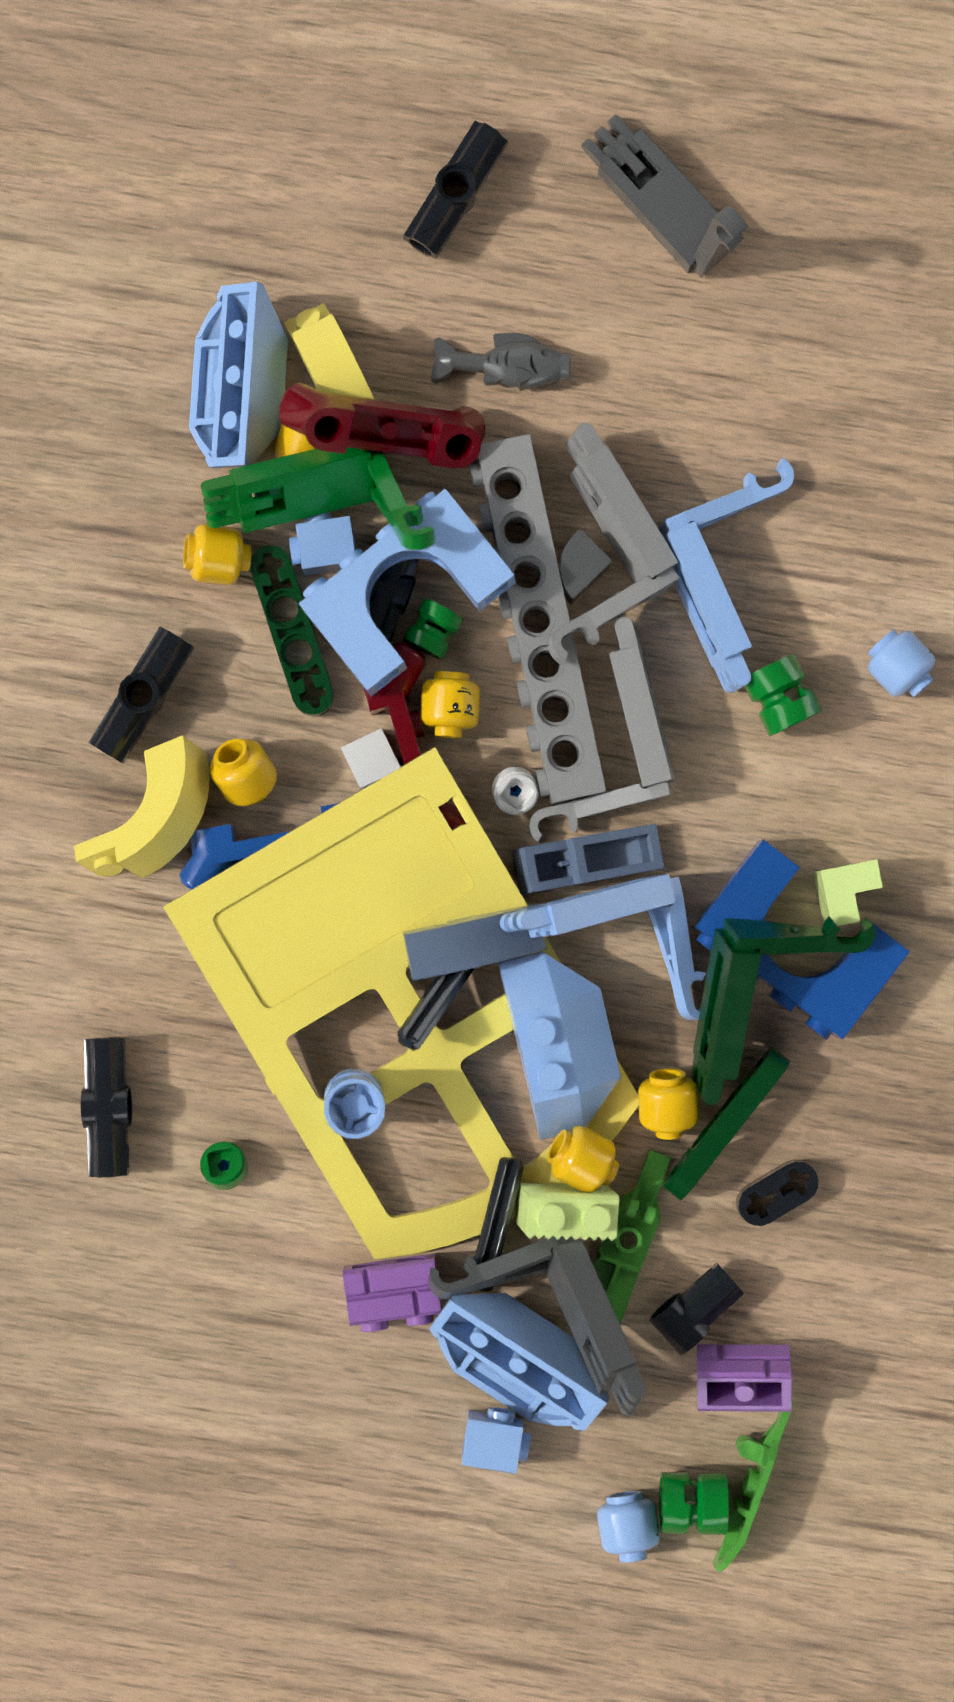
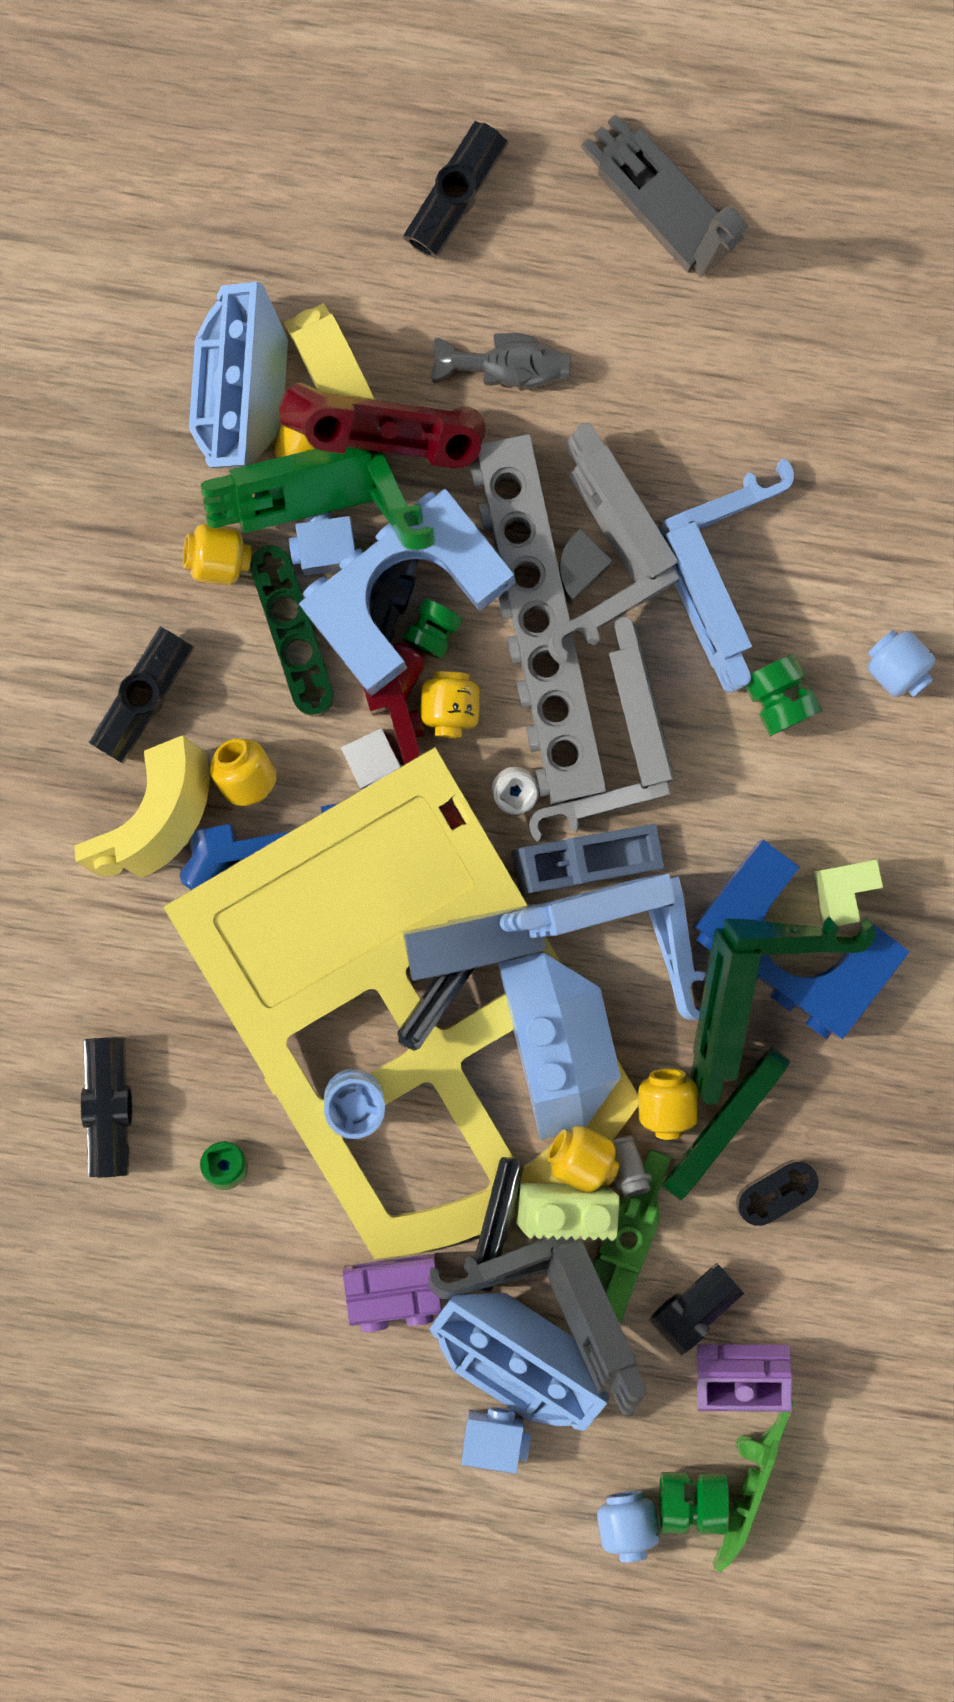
(631, 1172): none -> light grey pin

